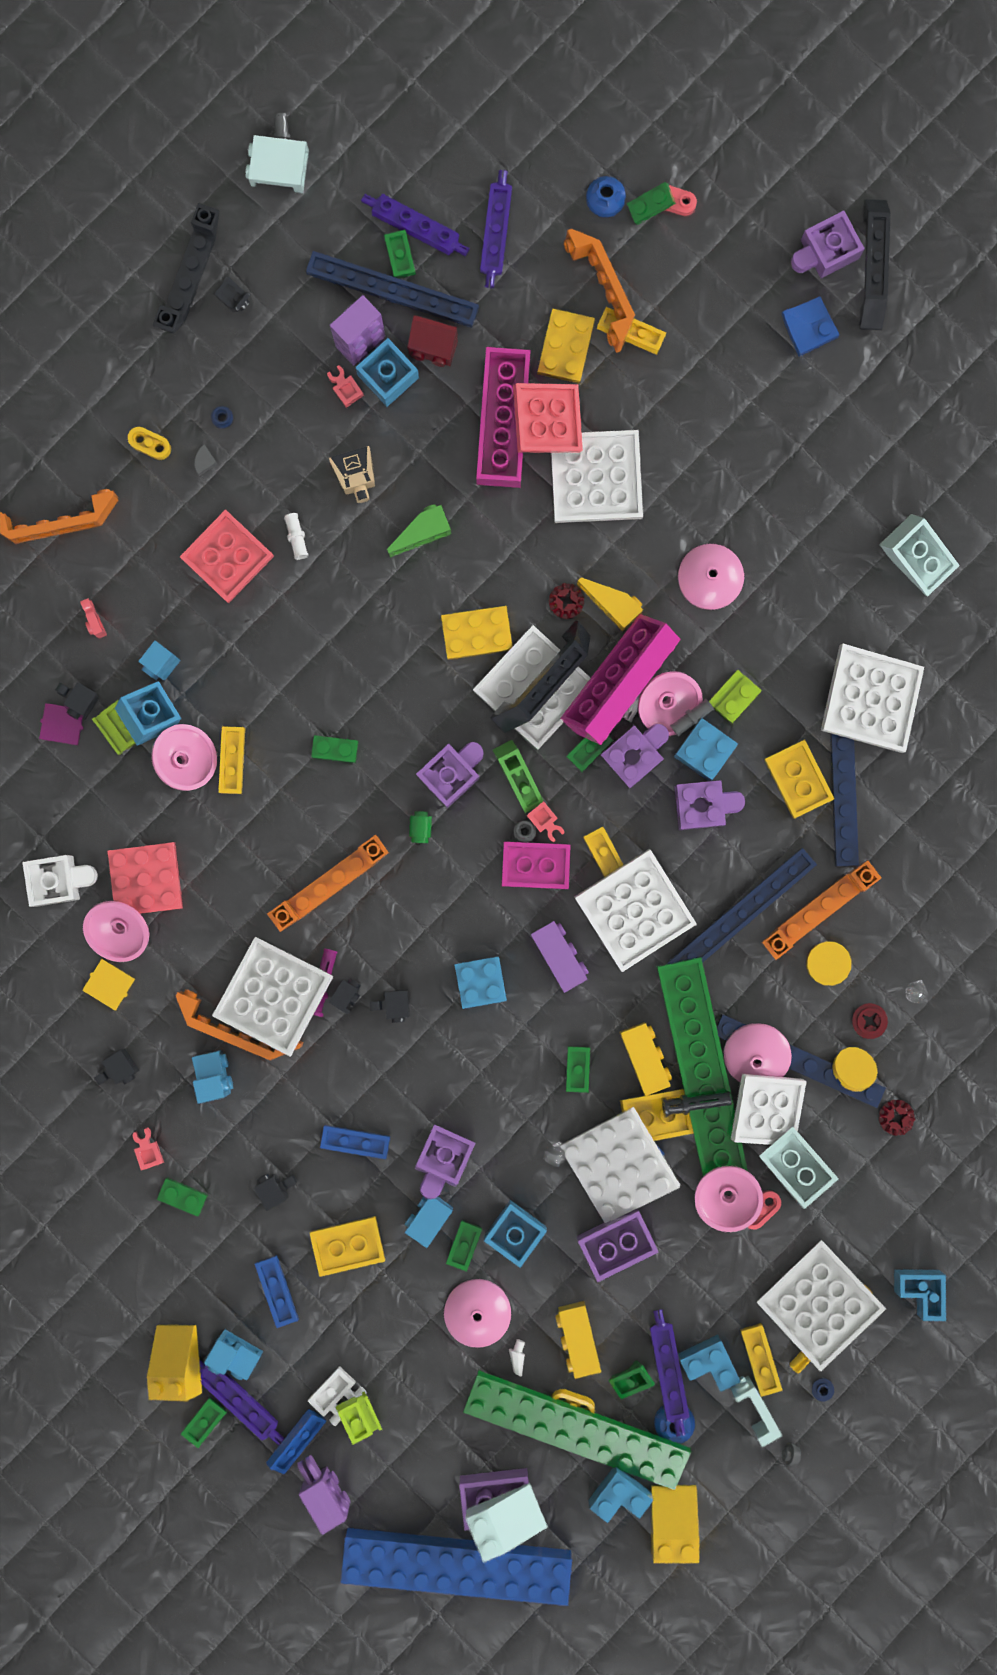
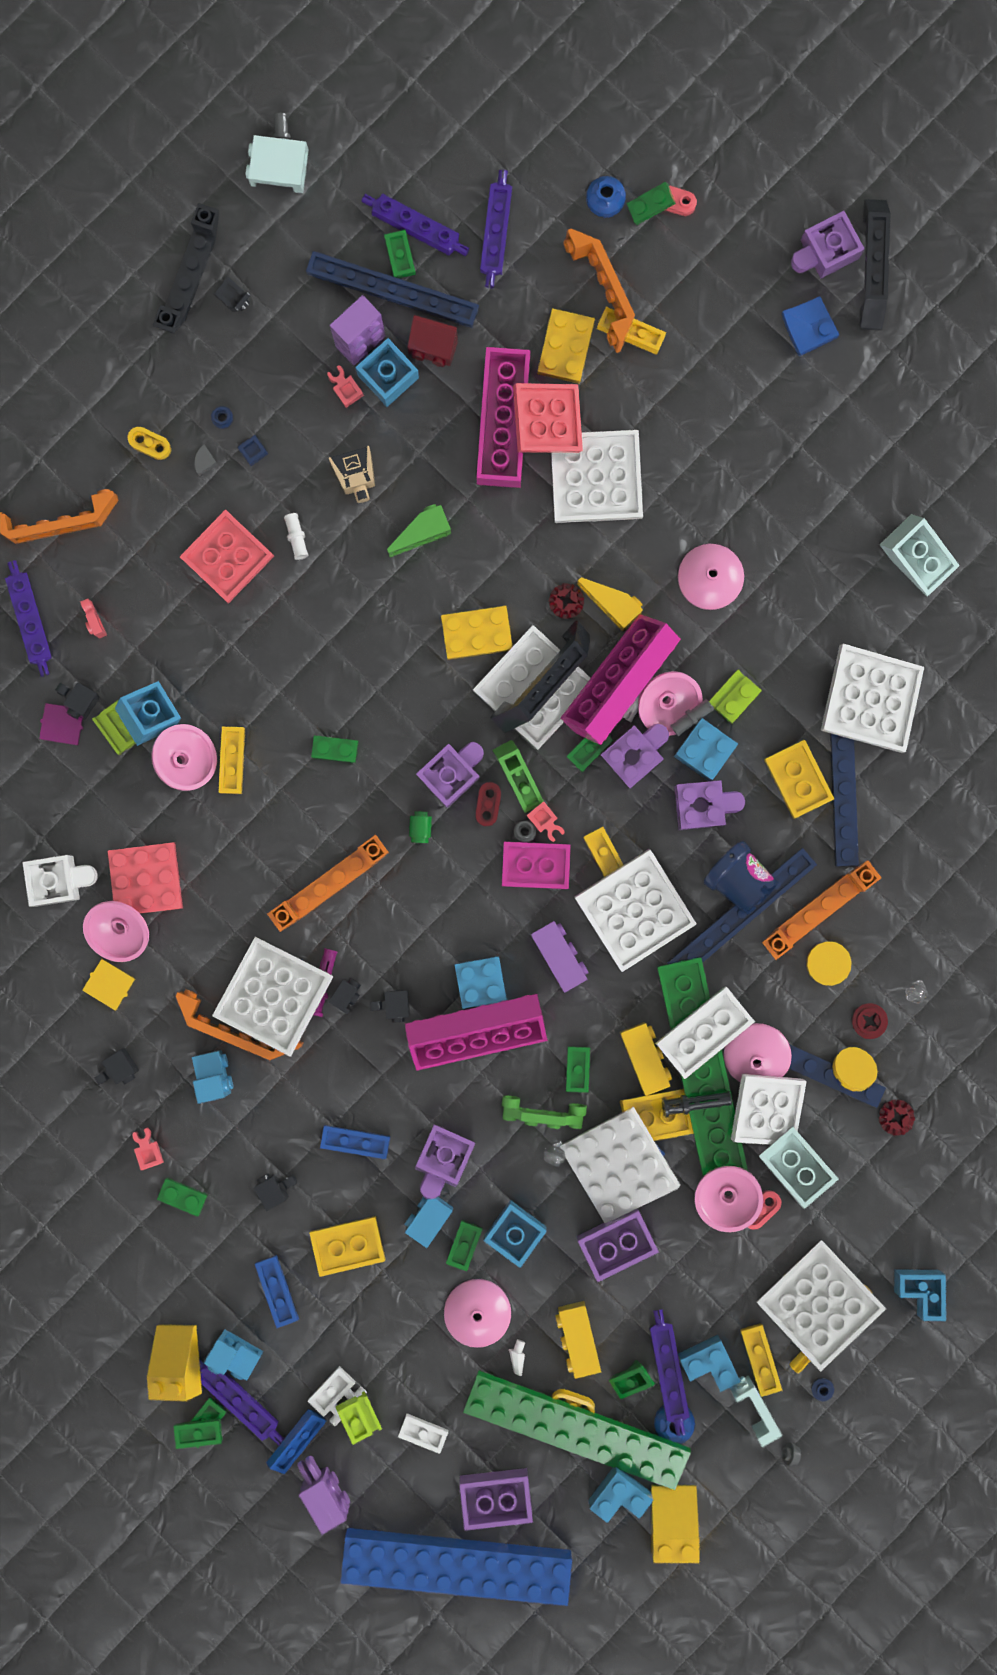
(28, 618): none -> dark purple plate
(158, 661): dark azure brick -> none
(197, 1433): none -> green plate
(252, 450): none -> dark blue tile
(423, 1433): none -> white plate
(476, 1032): none -> dark pink brick
(488, 804): none -> dark red plate
(505, 1521): light aqua slope -> none
(553, 1119): none -> bright green plate
(705, 1032): none -> white plate
(741, 878): none -> dark blue piece

